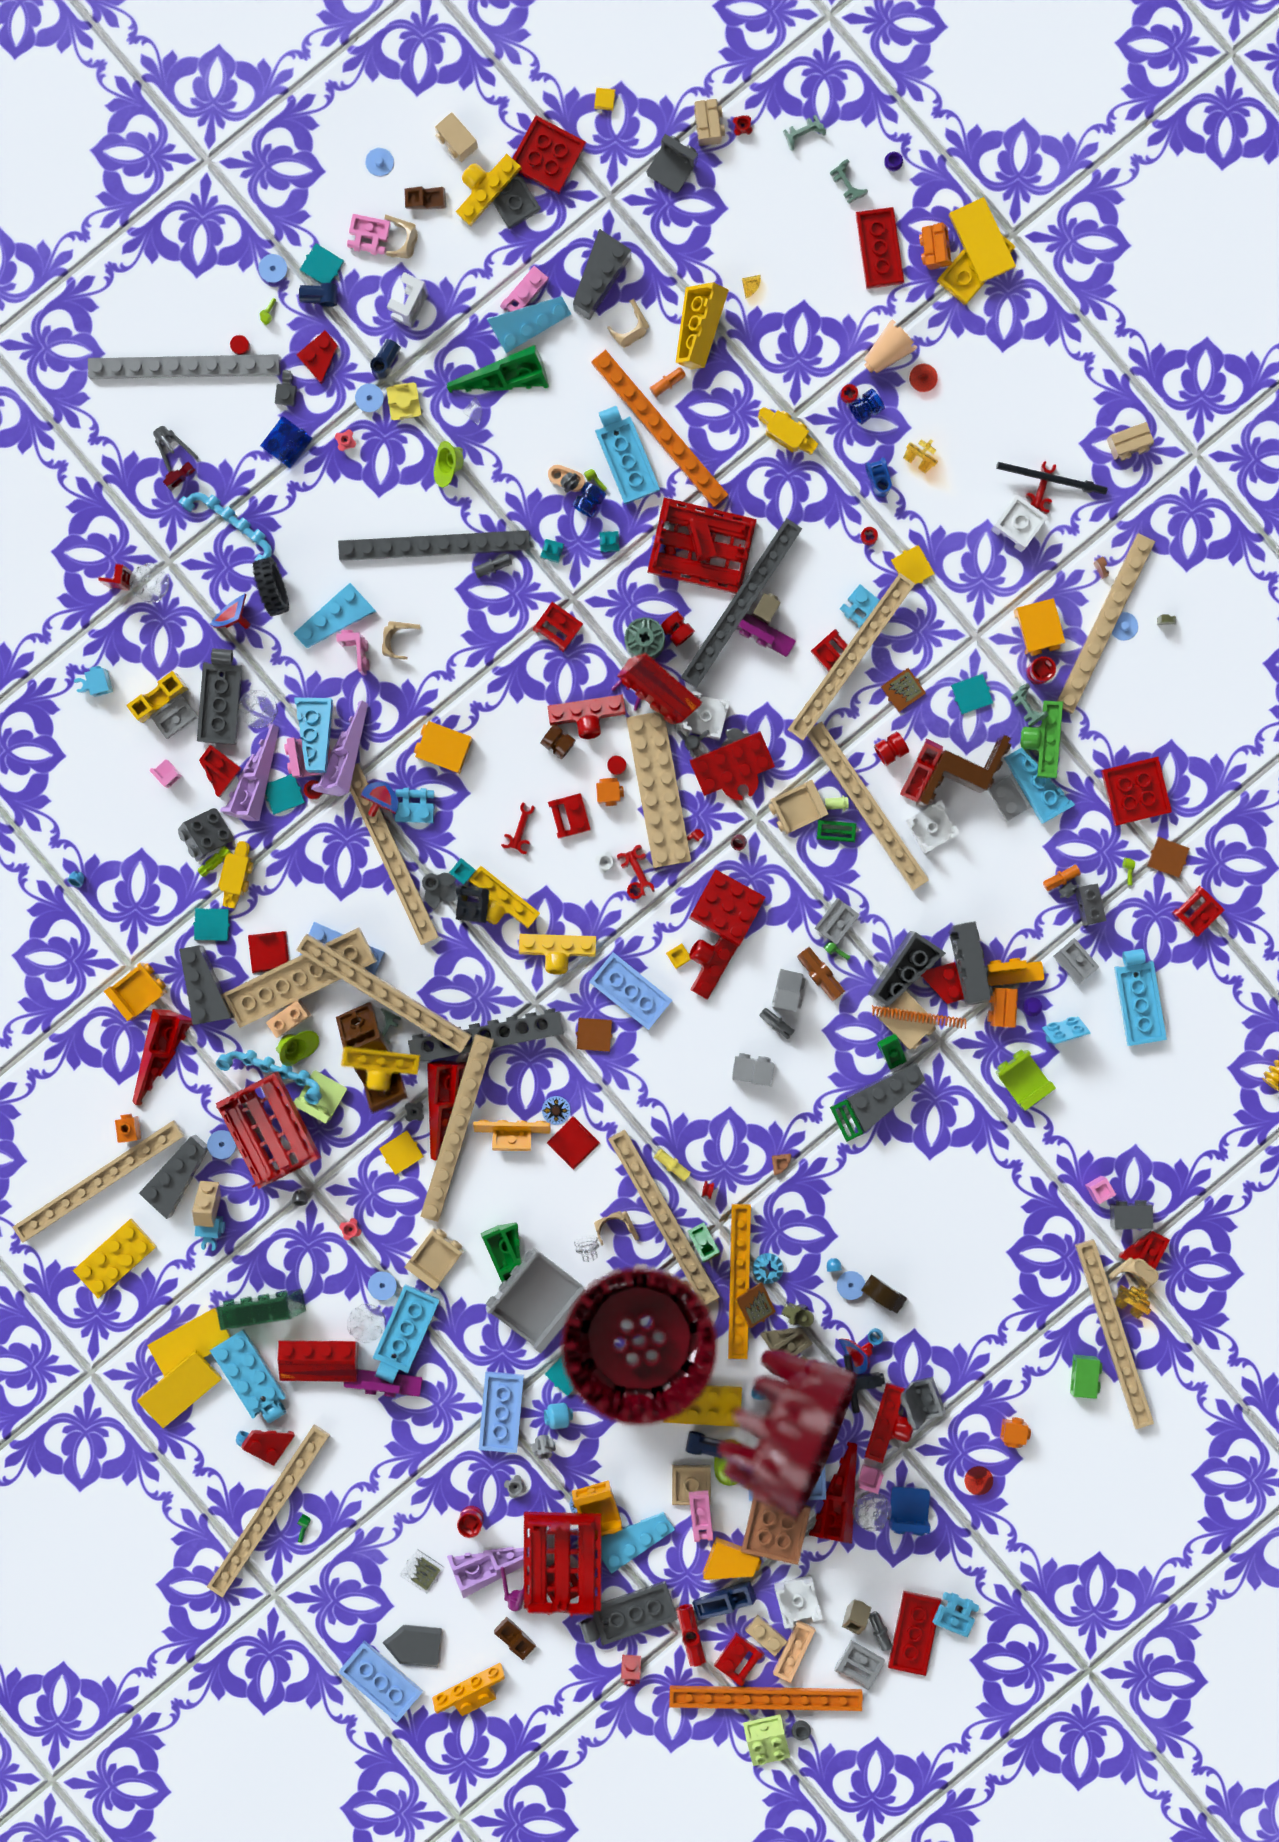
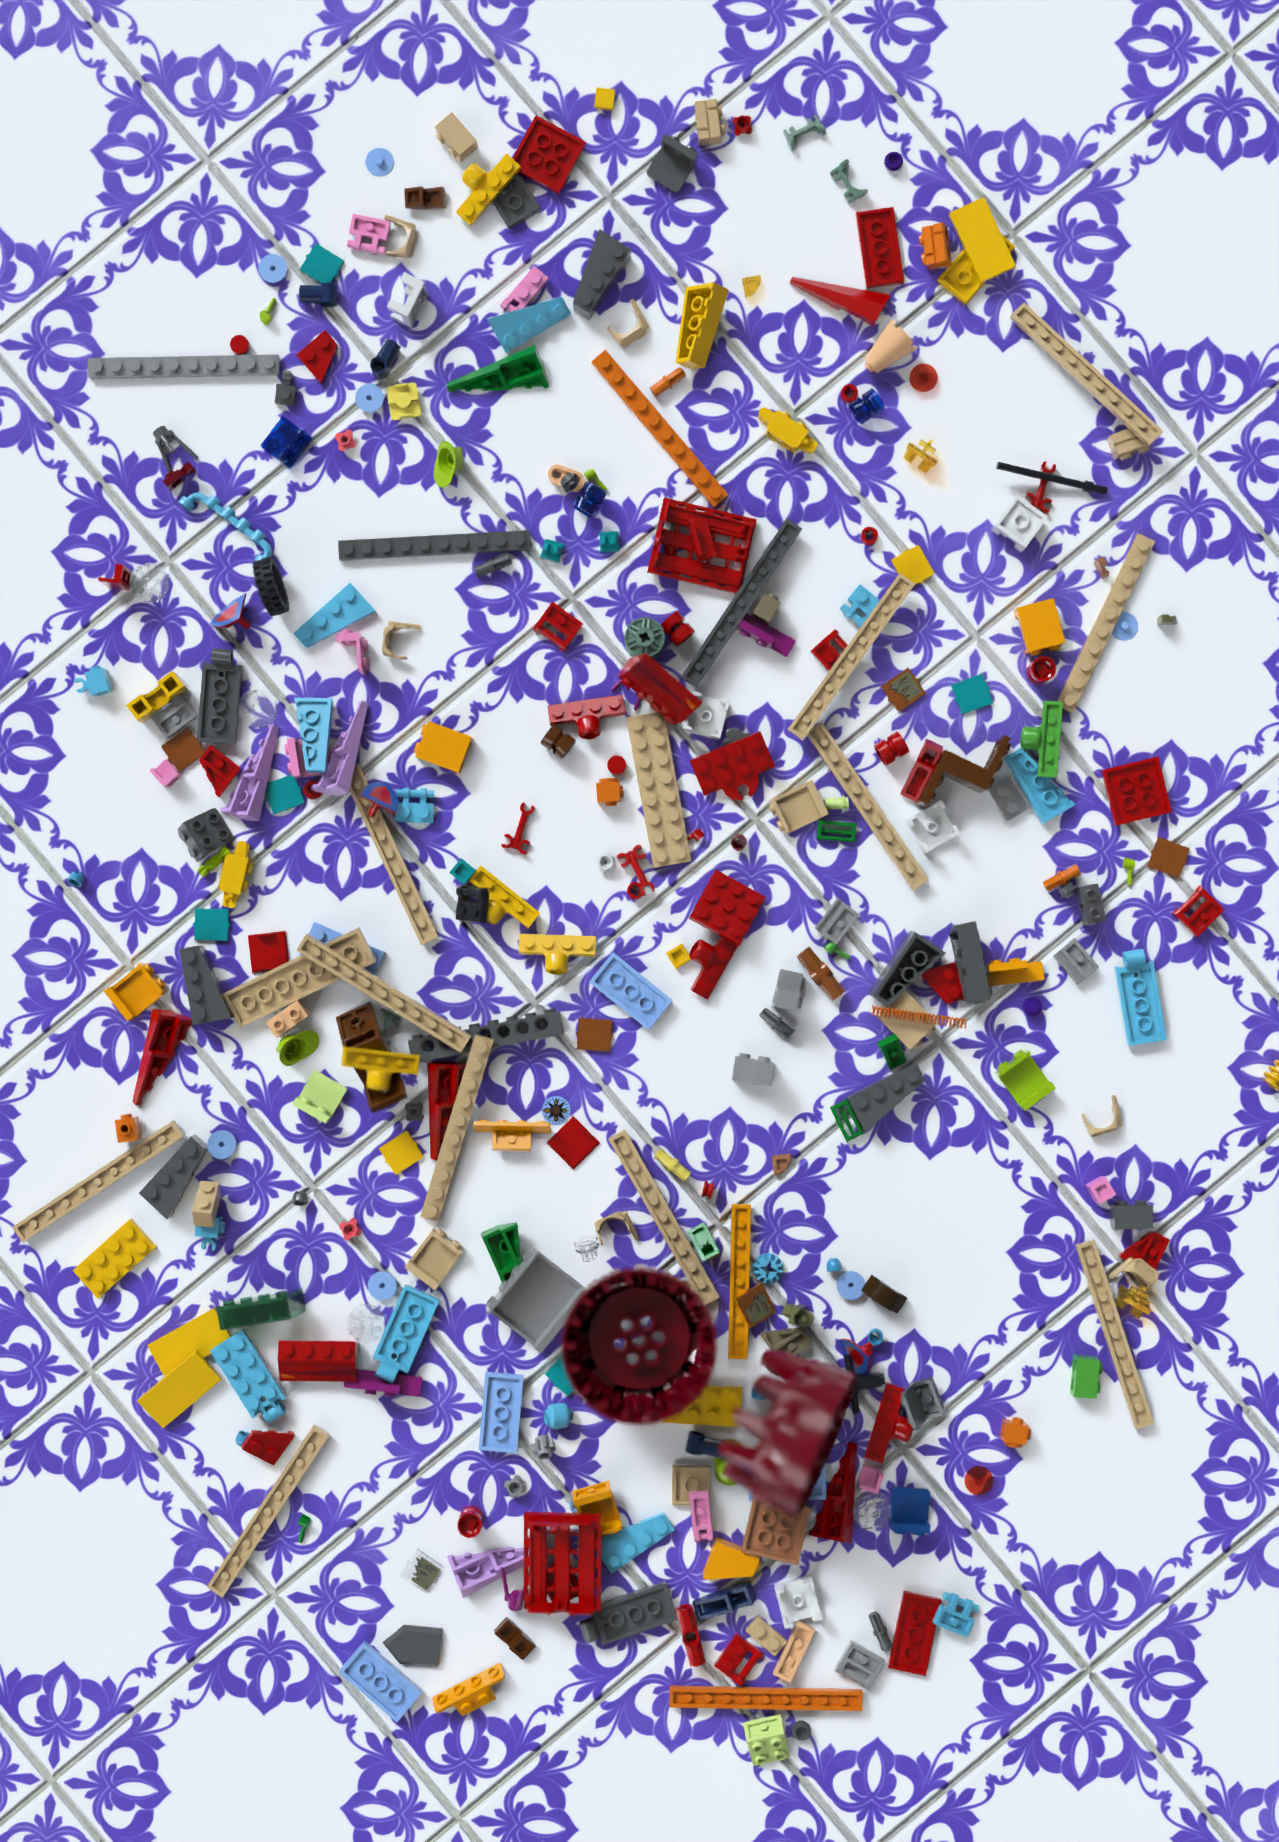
(183, 749): none -> dark orange piece
(247, 1139): red piece -> none
(267, 1065): medium azure bar -> none
(440, 891): dark grey plate -> none
(474, 411): clear tile -> none
(575, 812): red plate -> none
(625, 456): medium azure hinge -> none
(630, 1670): bracket -> none
(692, 742): dark grey plant -> none
(856, 1616): dark tan brick -> none
(858, 302): none -> red wedge
(878, 473): blue piece -> none
(1003, 1007): orange brick -> none
(1021, 694): sand green piece -> none
(1065, 1030): medium azure hinge -> none
(1086, 374): none -> tan plate
(1093, 1131): none -> tan helmet

